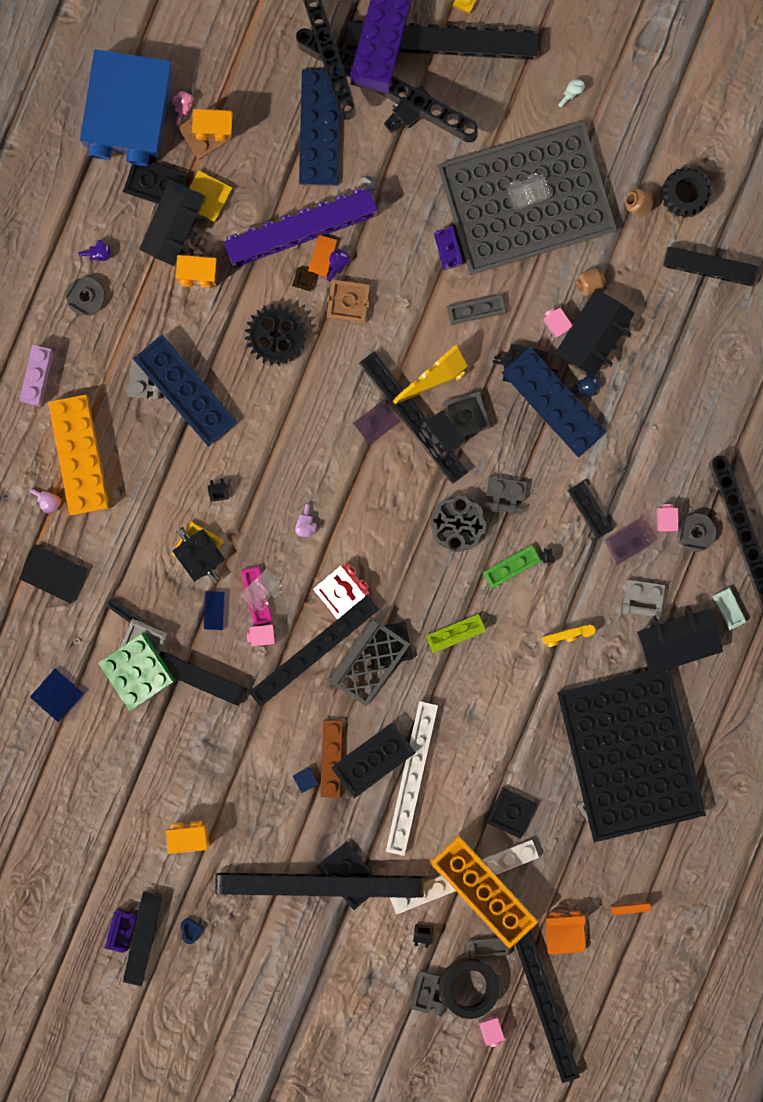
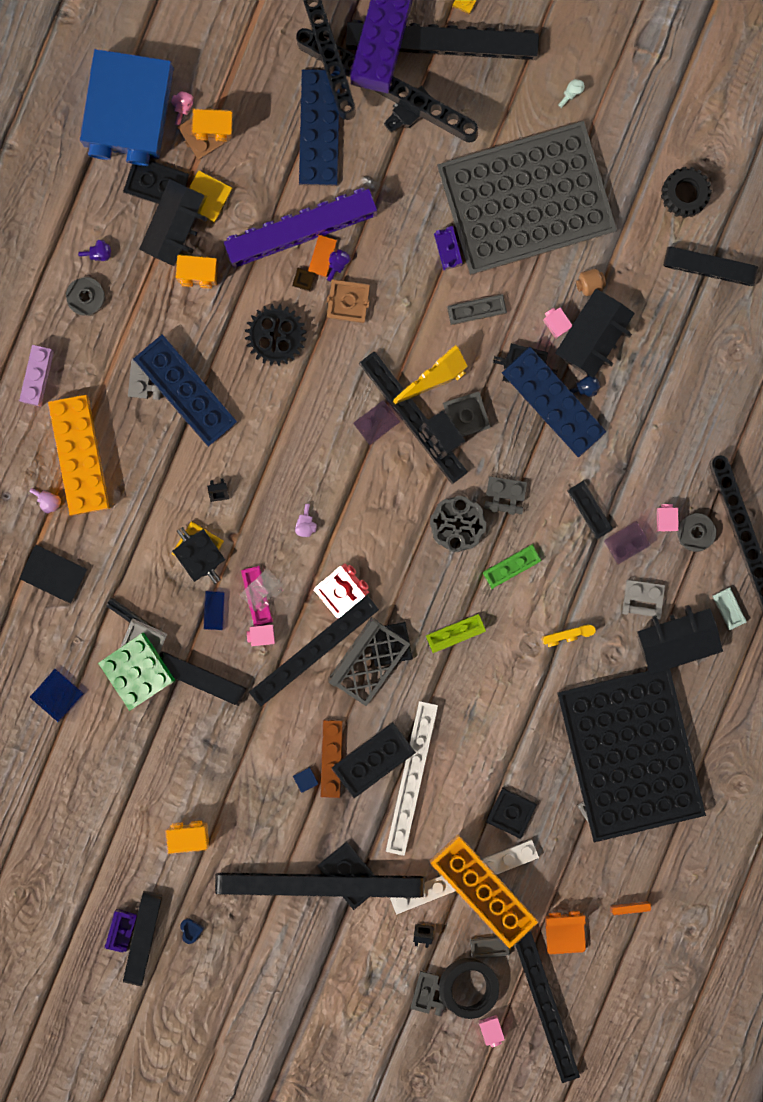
(528, 192): clear brick -> none
(547, 556): black plate -> none
(639, 202): medium nougat head -> none

